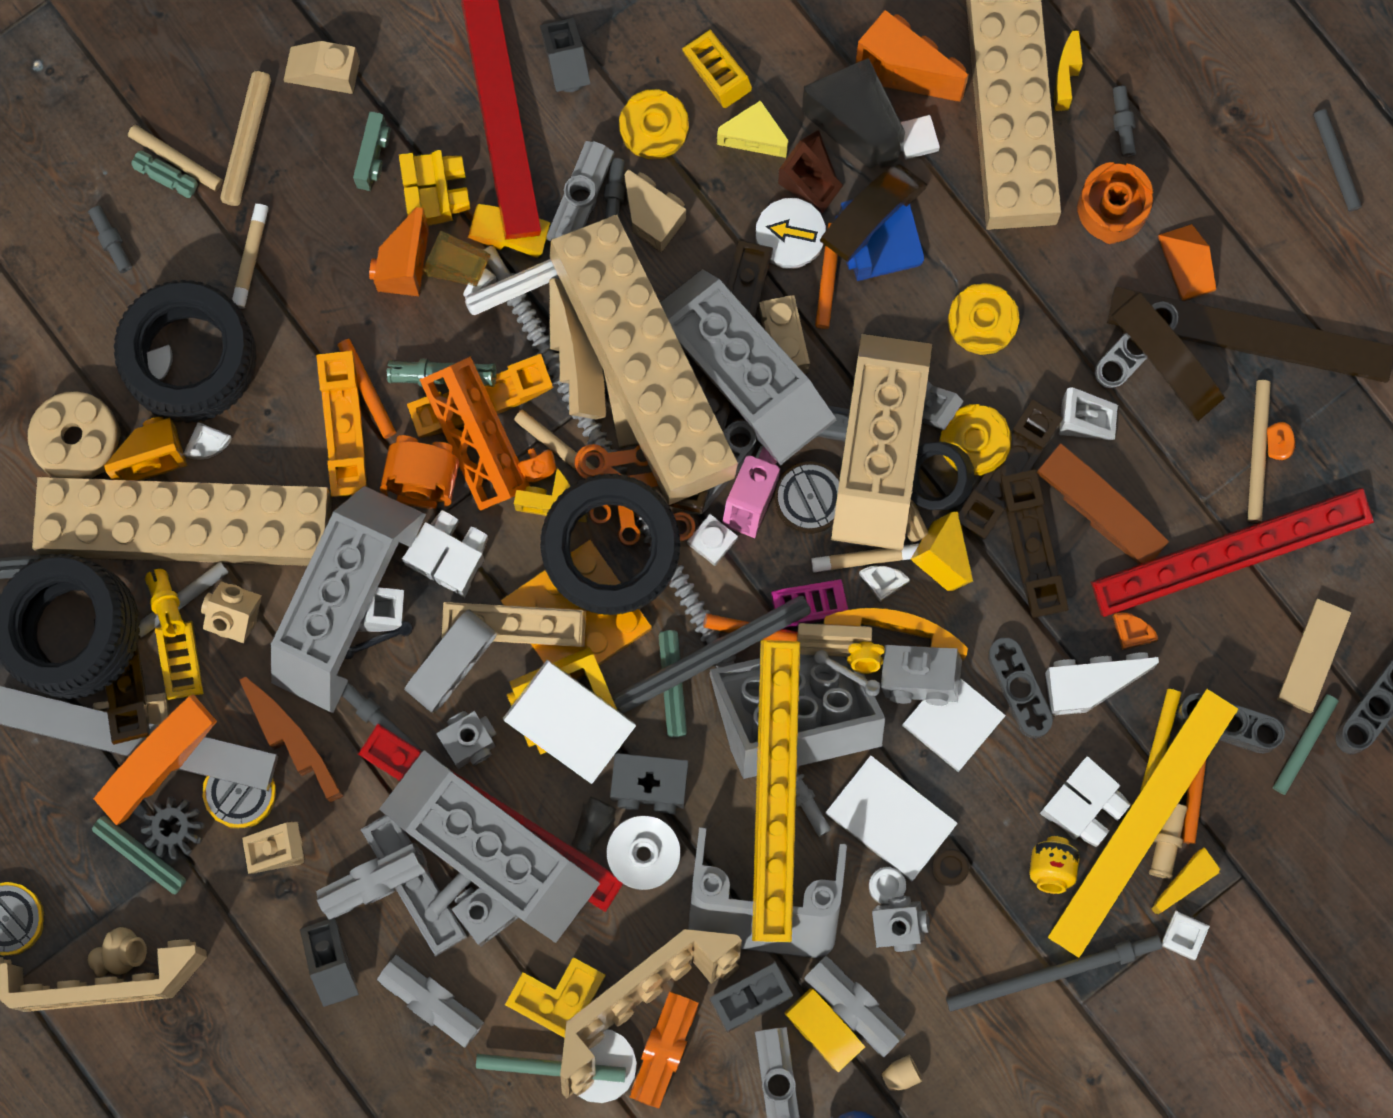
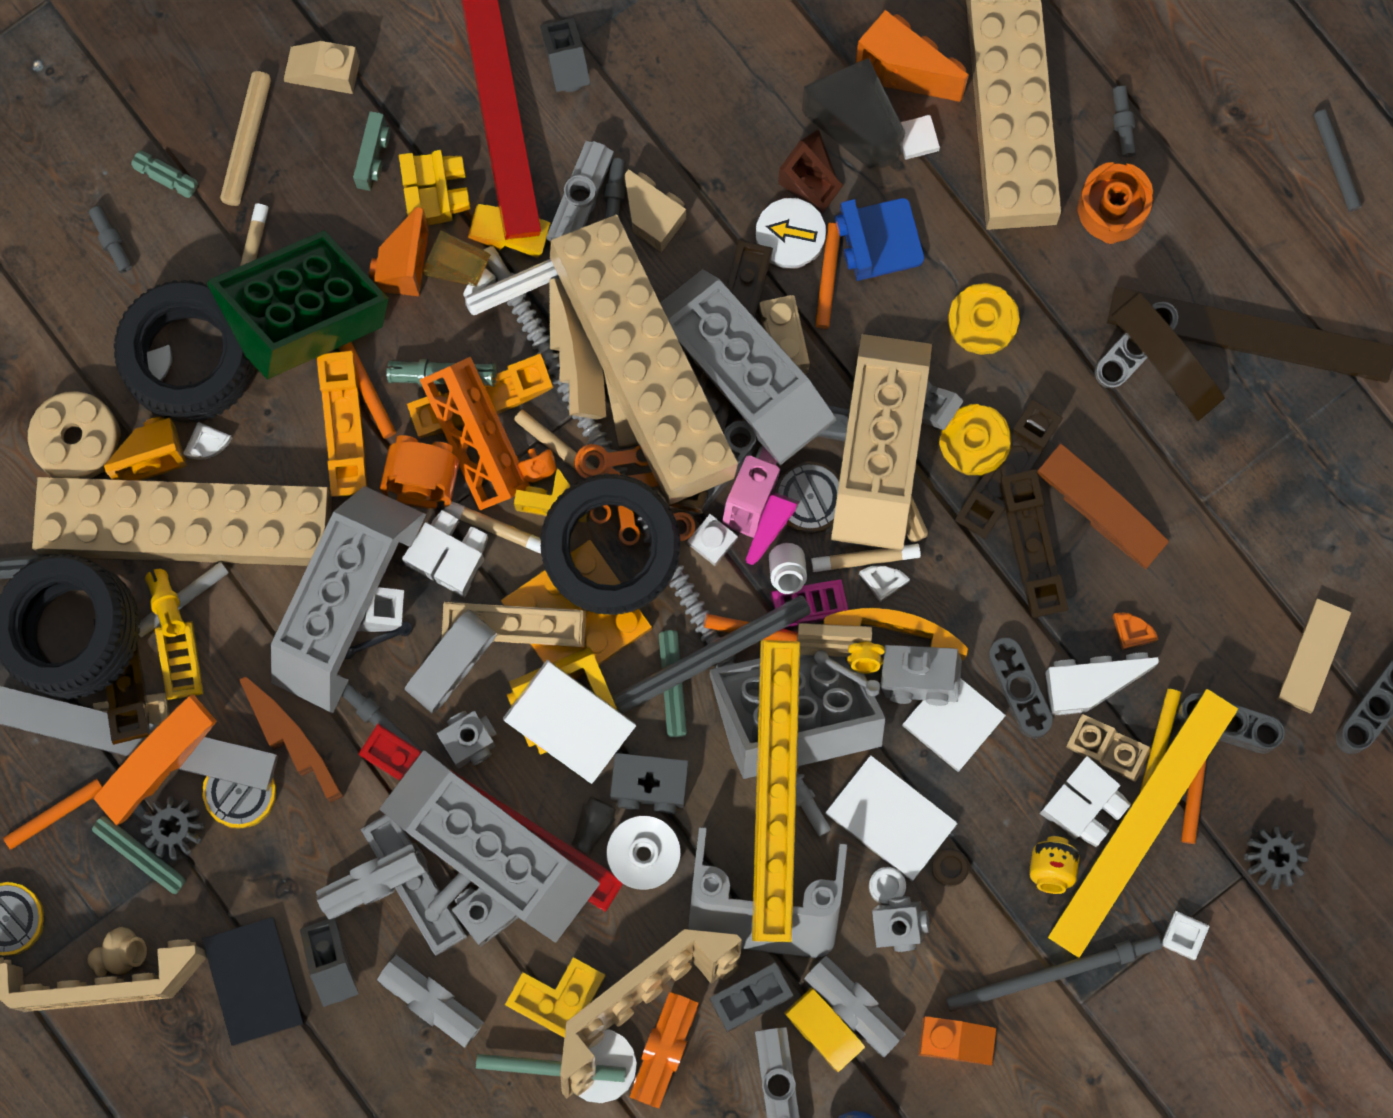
(53, 814): none -> orange bar
(175, 157): tan bar -> none
(231, 611): tan brick -> none
(253, 981): none -> black tile
(274, 848): tan slope -> none
(298, 303): none -> dark green slope
(494, 526): none -> tan bar
(654, 124): yellow tile -> none
(728, 87): yellow slope -> none
(754, 132): light yellow slope -> none
(774, 517): none -> dark pink slope
(787, 568): none -> white brick
(871, 209): dark brown slope -> none
(902, 1074): tan hose -> none
(944, 553): yellow slope -> none
(956, 1041): none -> orange slope
(965, 476): black tyre -> none
(1069, 65): yellow slope -> none
(1087, 416): white slope -> none
(1108, 748): none -> tan slope
(1168, 843): tan pin -> none
(1188, 261): orange slope -> none
(1193, 875): yellow slope -> none
(1232, 552): red tile -> none
(1259, 448): tan bar -> none
(1267, 866): none -> dark grey gear
(1280, 441): orange piece -> none
(1305, 744): sand green bar -> none

